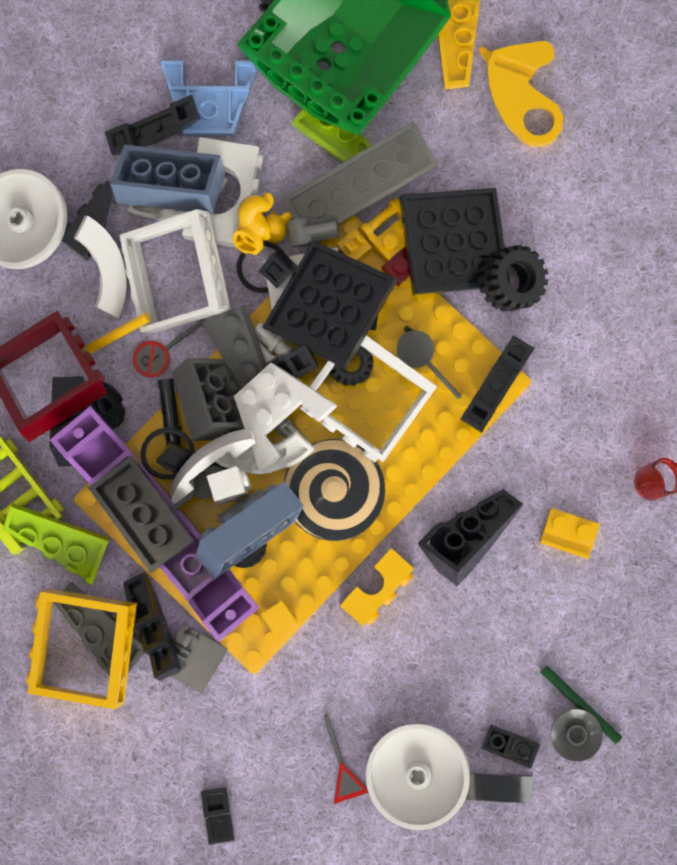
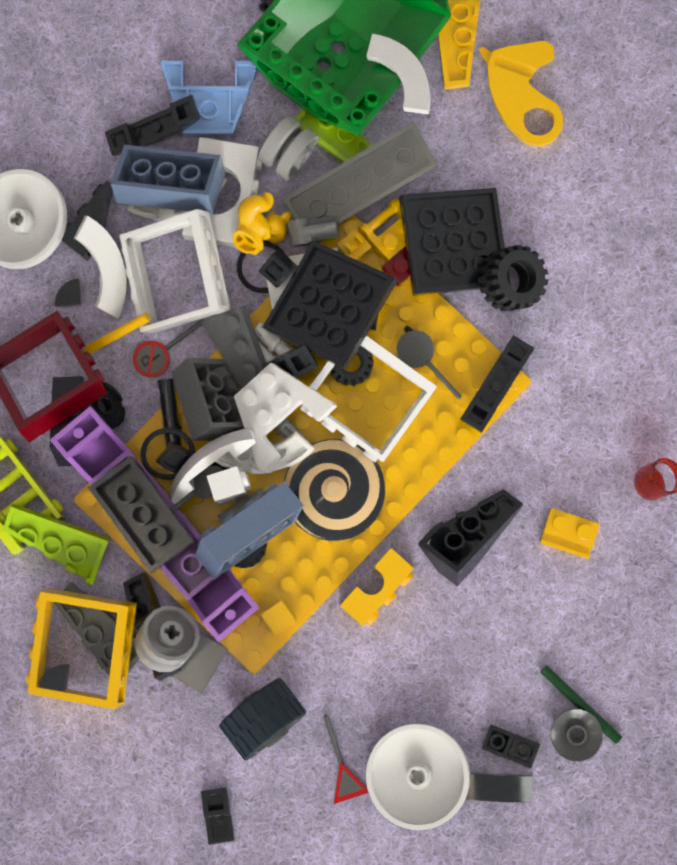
(56, 678): none -> black tile
(69, 294): none -> black tile
(167, 639): none -> light grey wheel
(262, 718): none -> black wheel
(288, 147): none -> light grey wheel
(407, 67): none -> white tile

